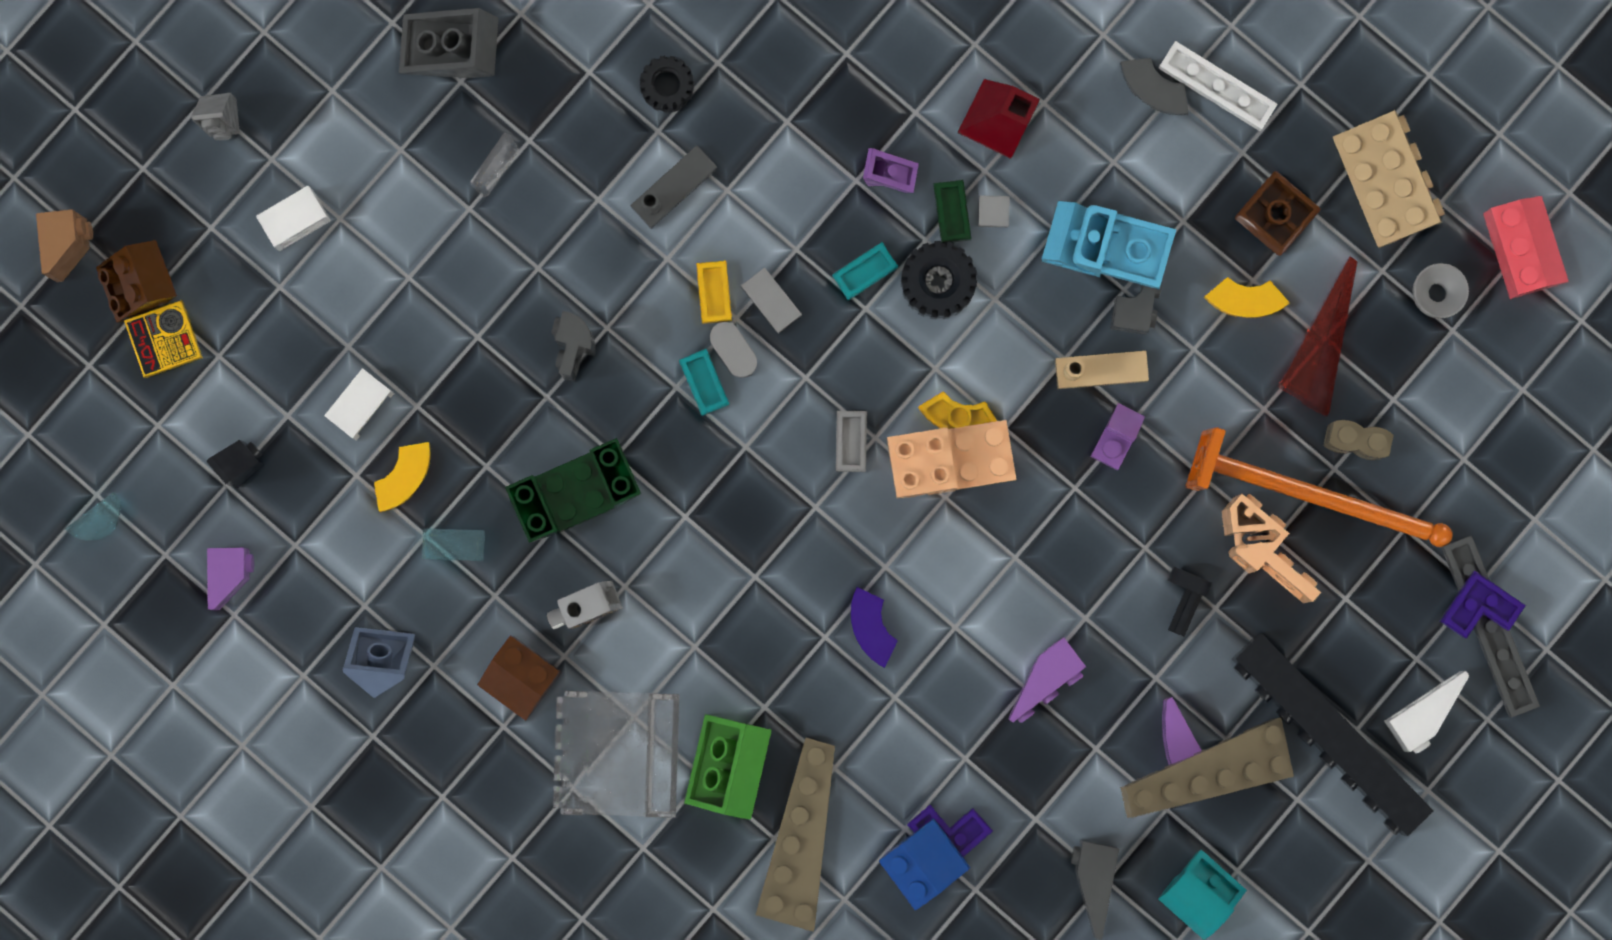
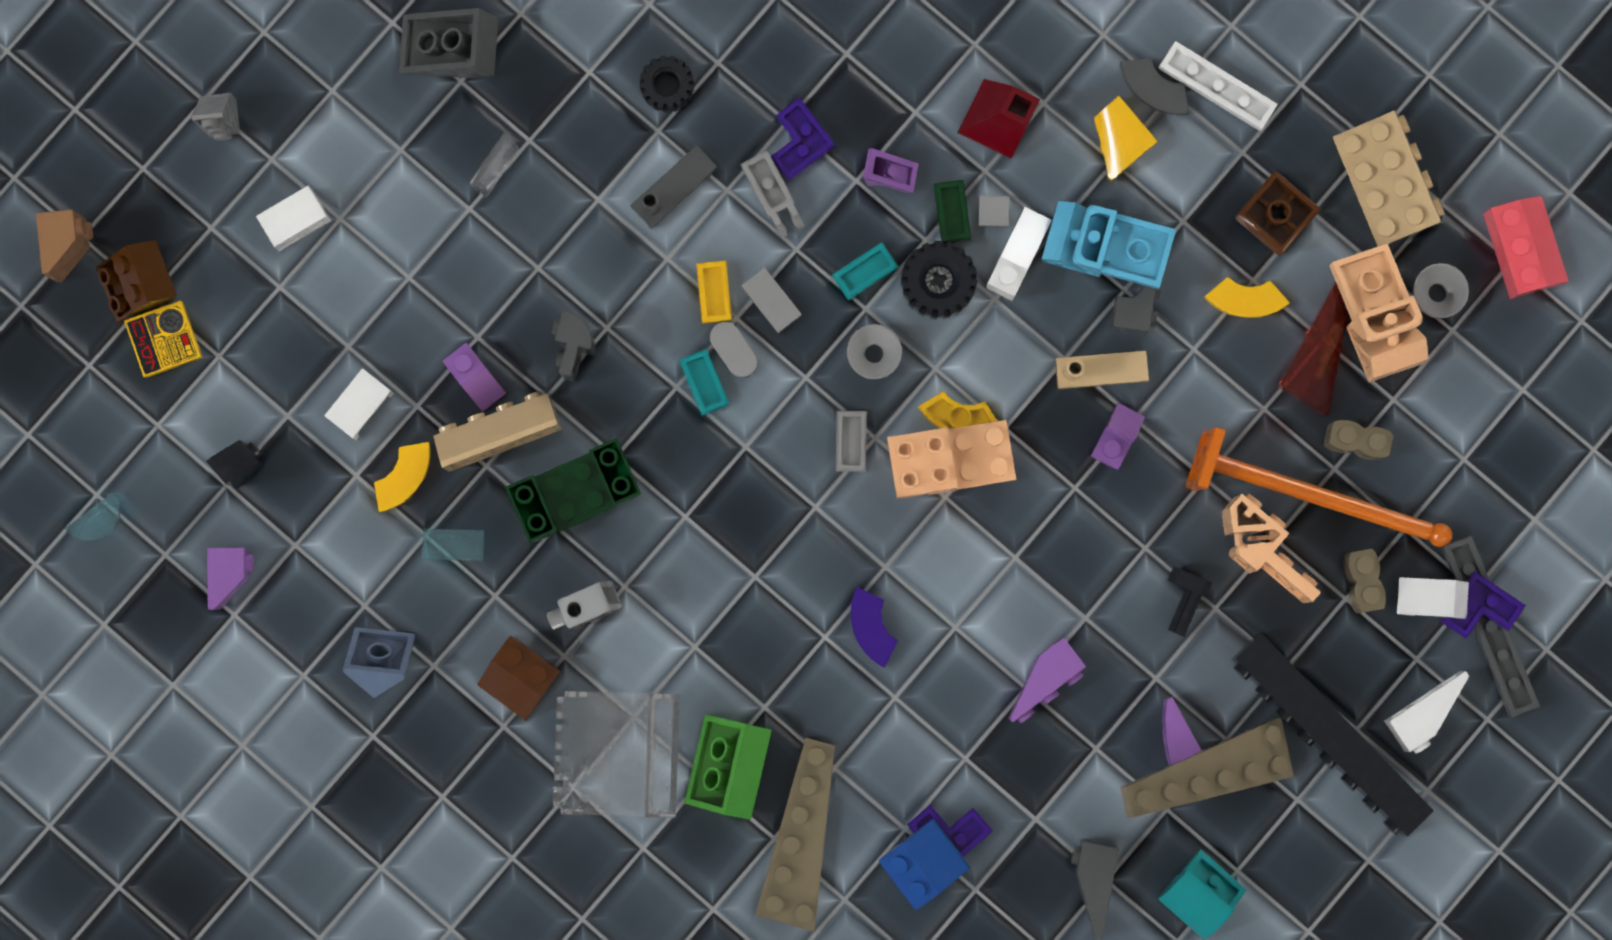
(474, 377): none -> medium lavender slope
(496, 432): none -> tan slope
(771, 190): none -> light grey hinge
(808, 143): none -> dark purple tile
(879, 336): none -> light grey piece
(1018, 254): none -> white slope
(1121, 137): none -> yellow slope
(1365, 588): none -> dark tan brick
(1380, 313): none -> light nougat piece
(1432, 597): none -> white panel

